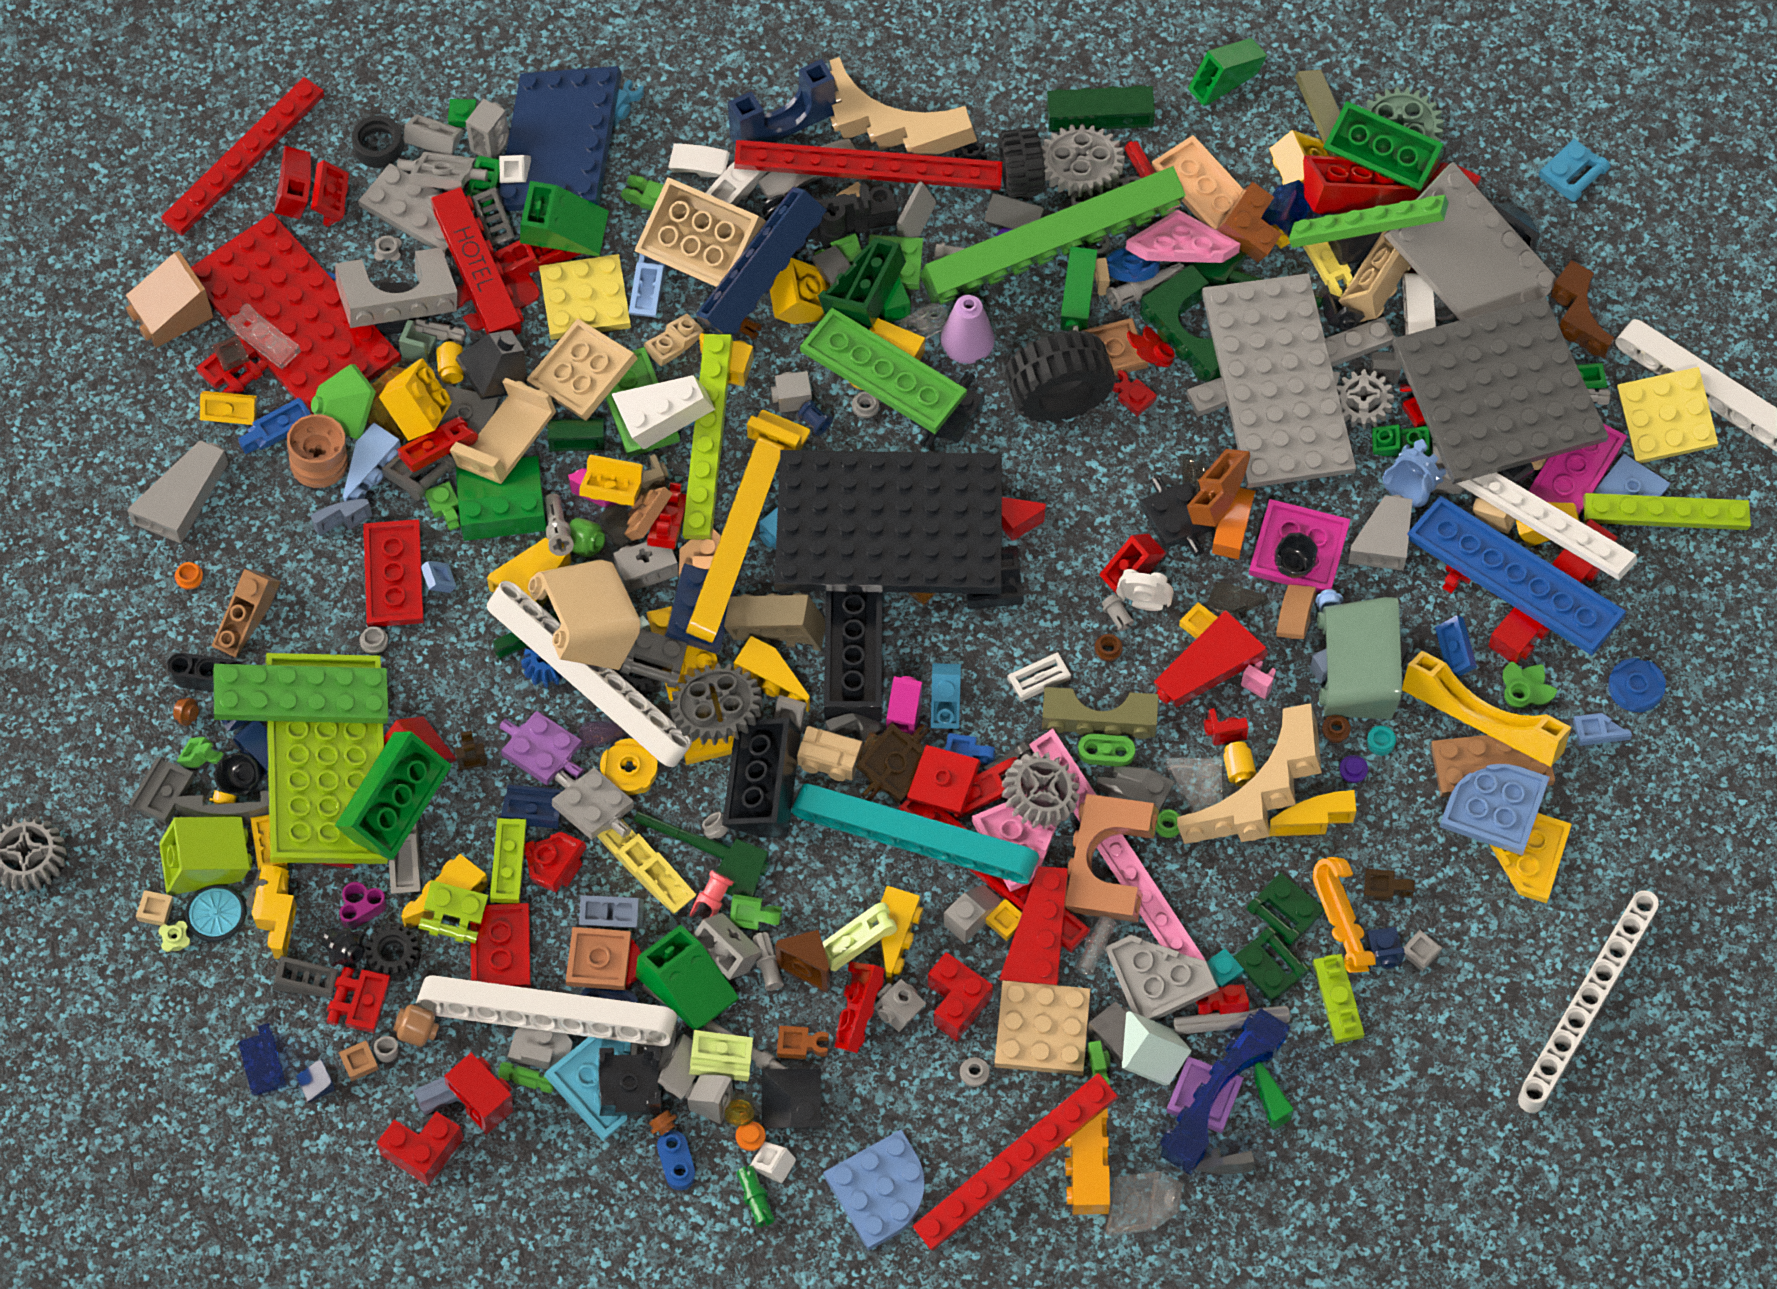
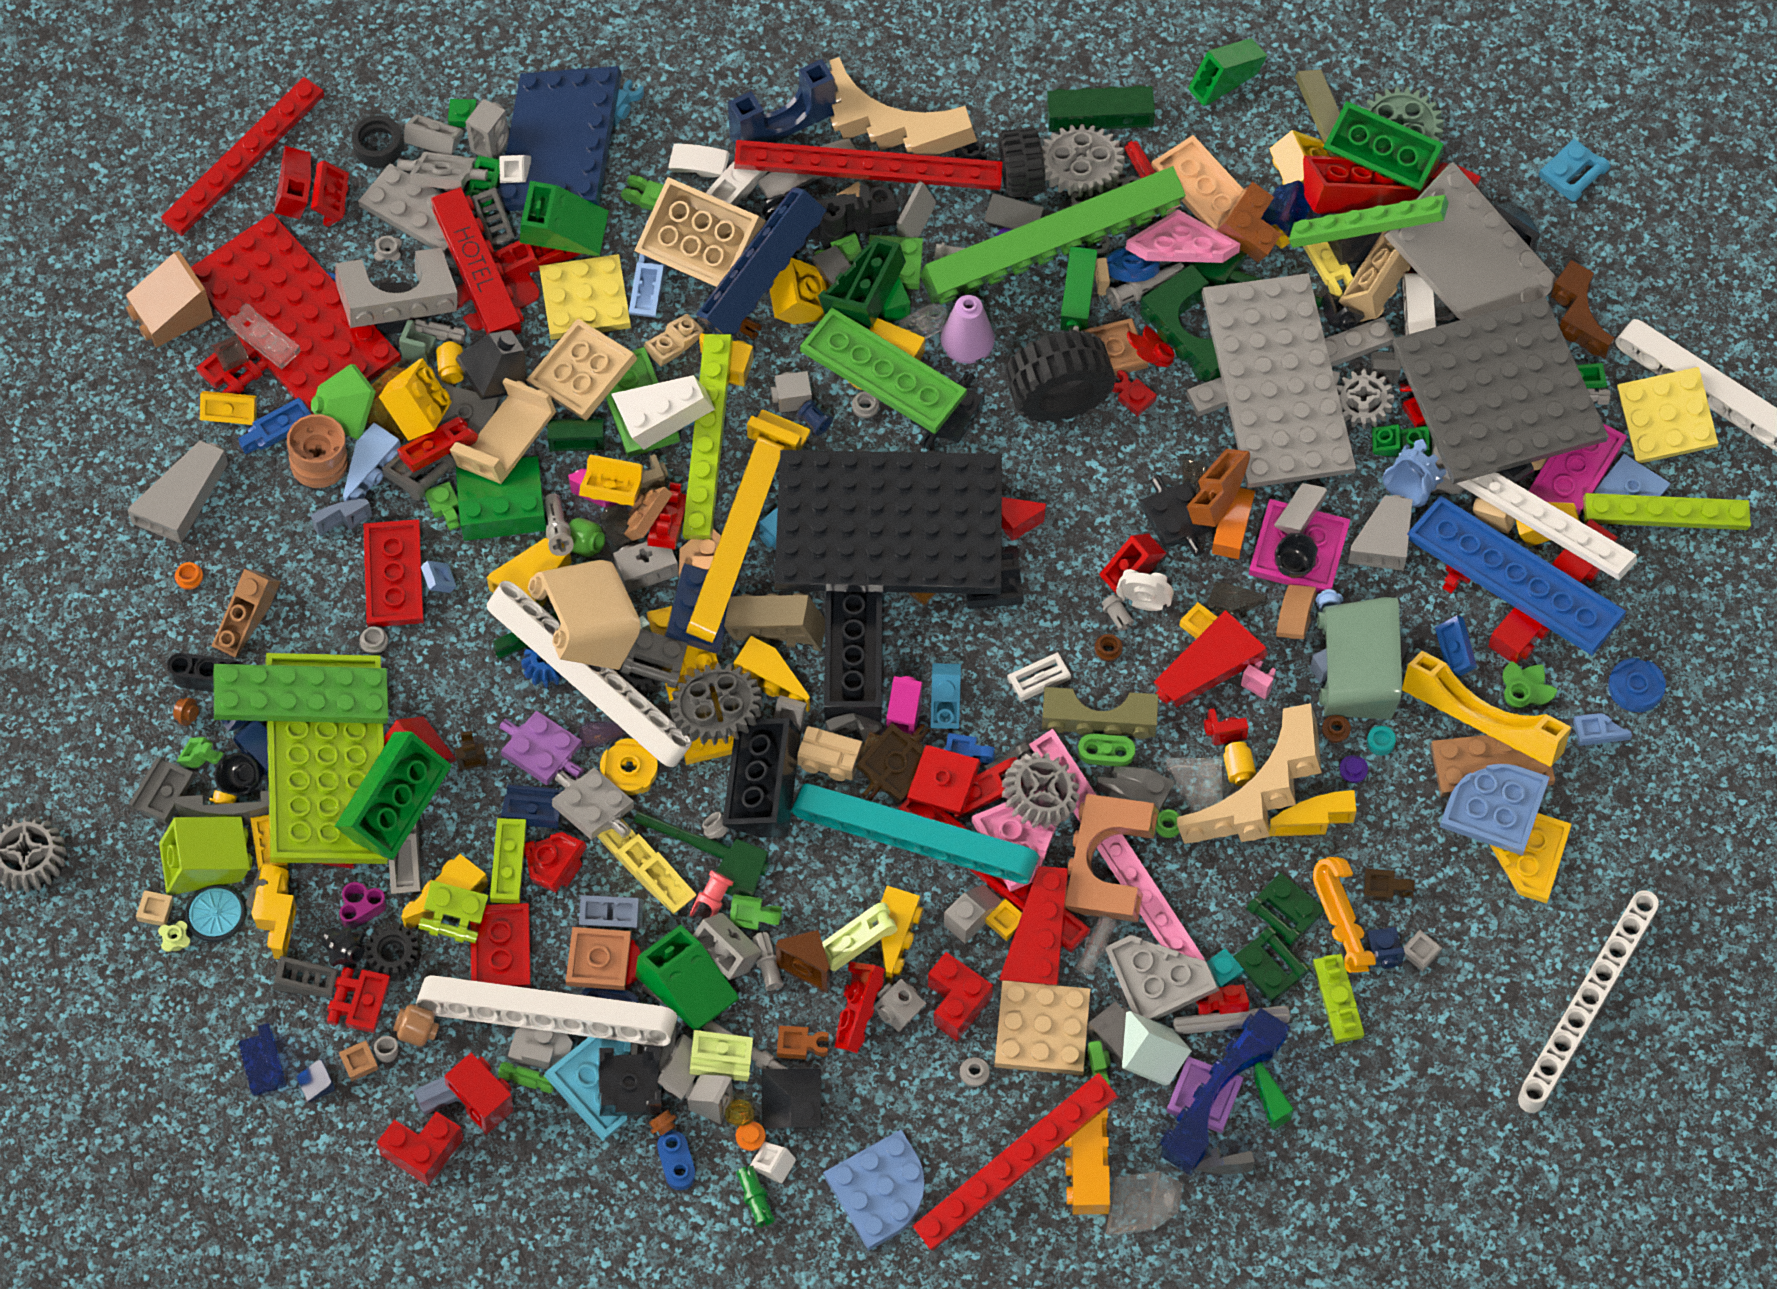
(1301, 508): none -> light grey slope

